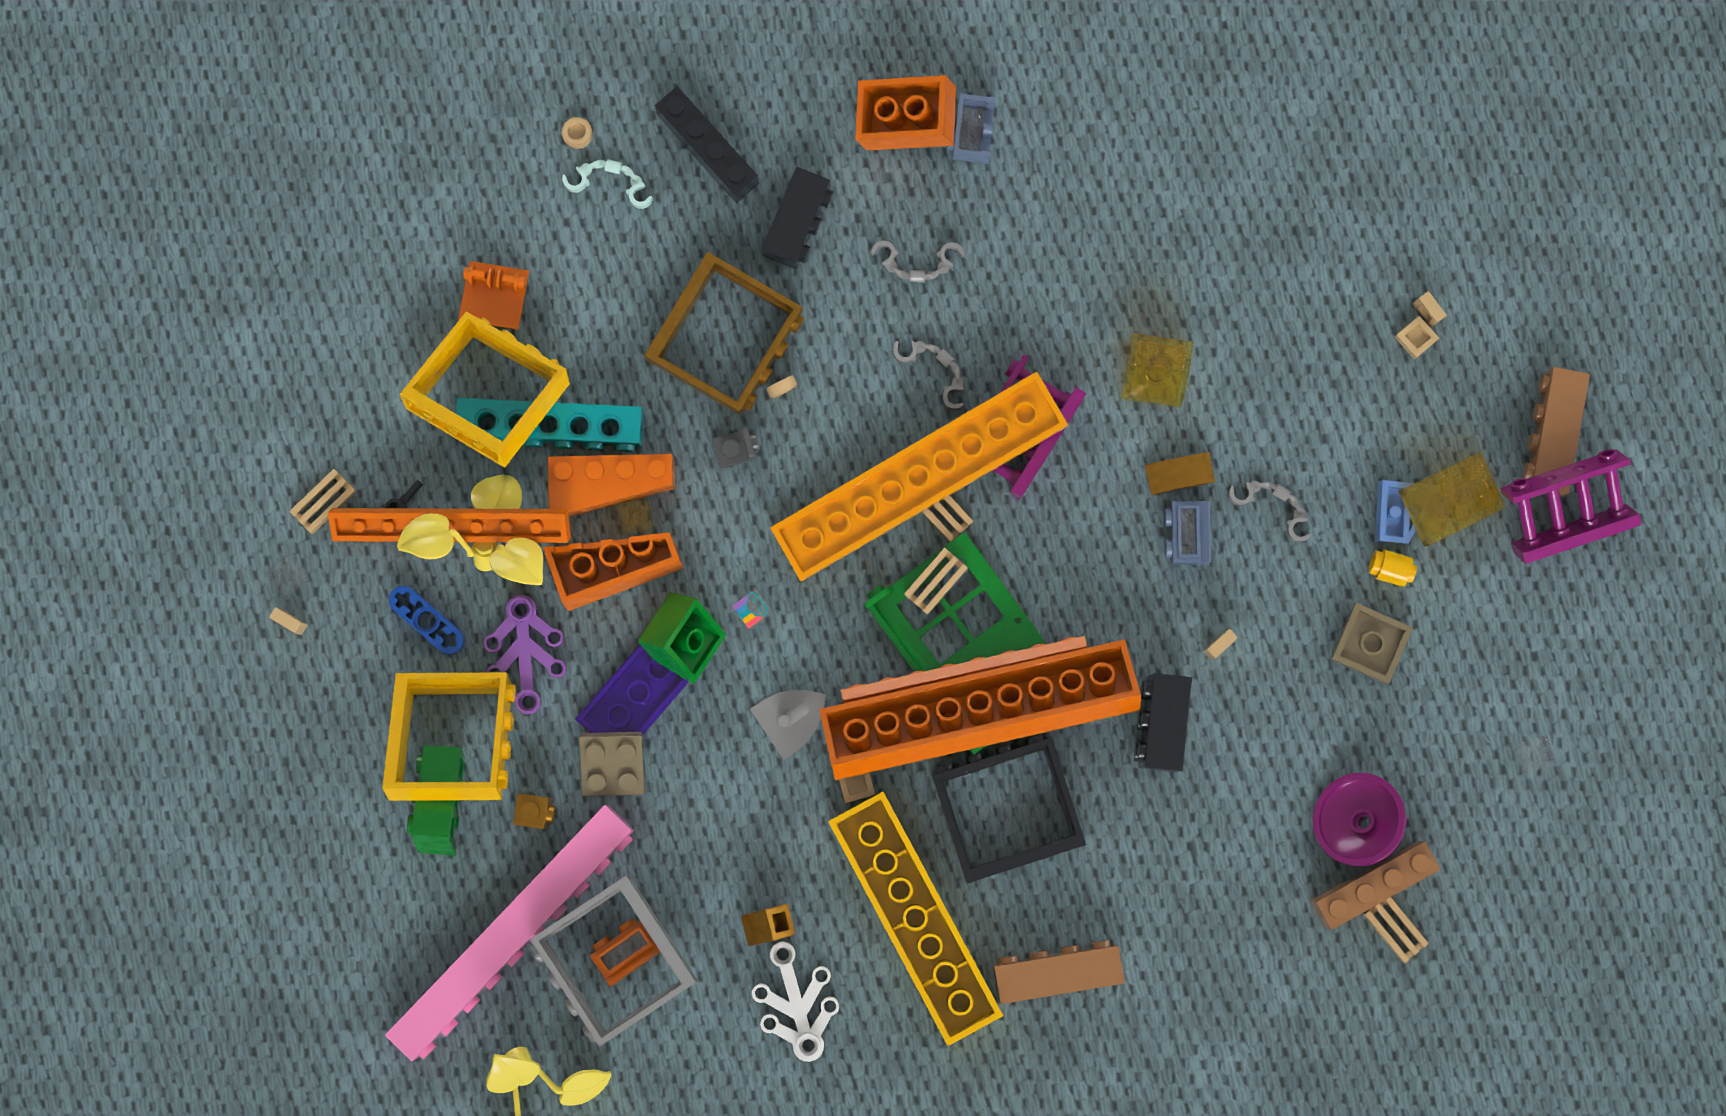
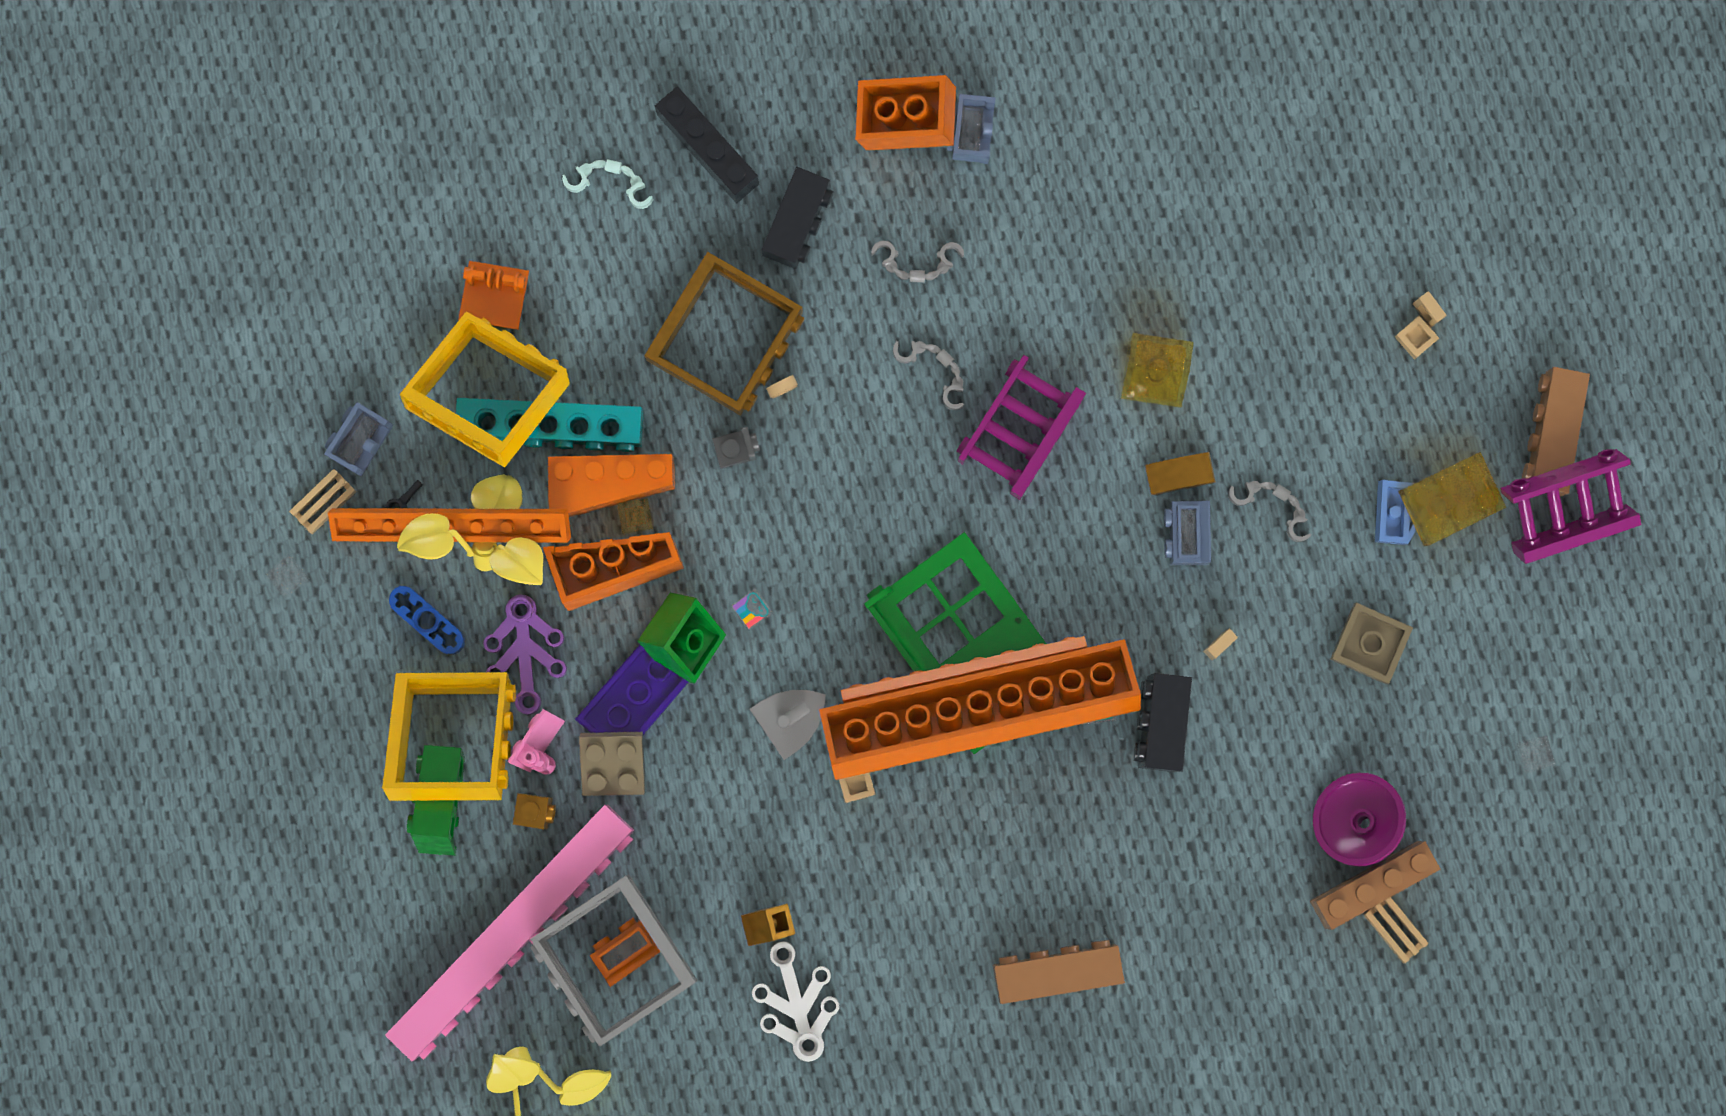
(288, 621): tan tile -> none
(357, 438): none -> sand blue window
(529, 751): none -> bright pink hinge
(577, 132): tan tile -> none
(915, 918): yellow brick -> none
(919, 476): light orange plate -> none
(919, 601): tan tile -> none
(958, 510): tan tile -> none
(1025, 857): black window -> none
(1392, 567): yellow brick -> none

